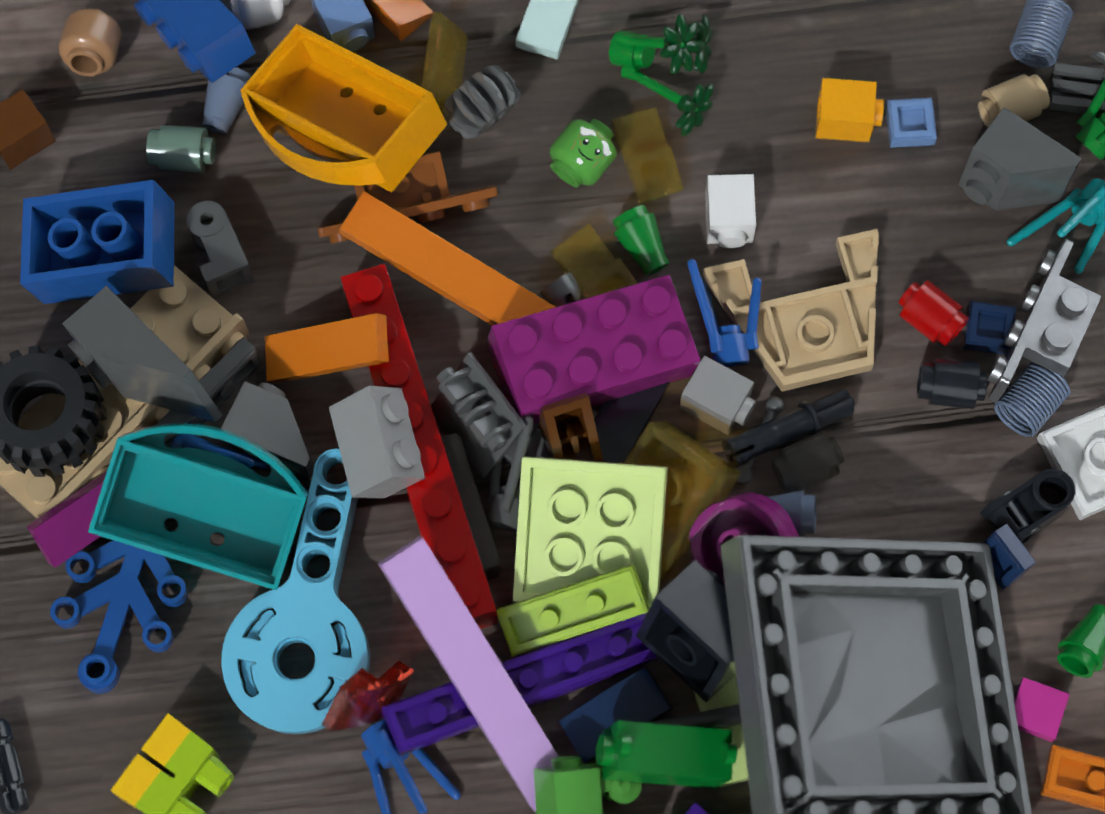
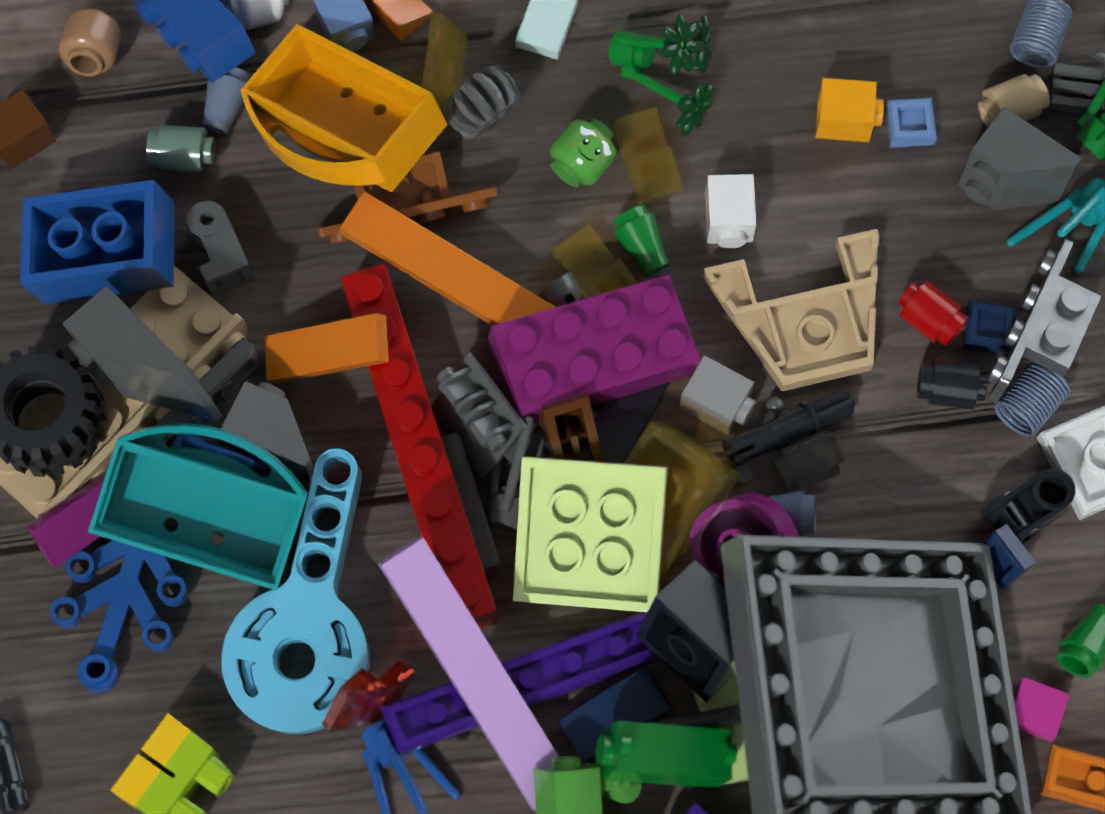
(376, 442): light grey brick -> none
(573, 610): lime tile -> none
(727, 342): blue plant -> none

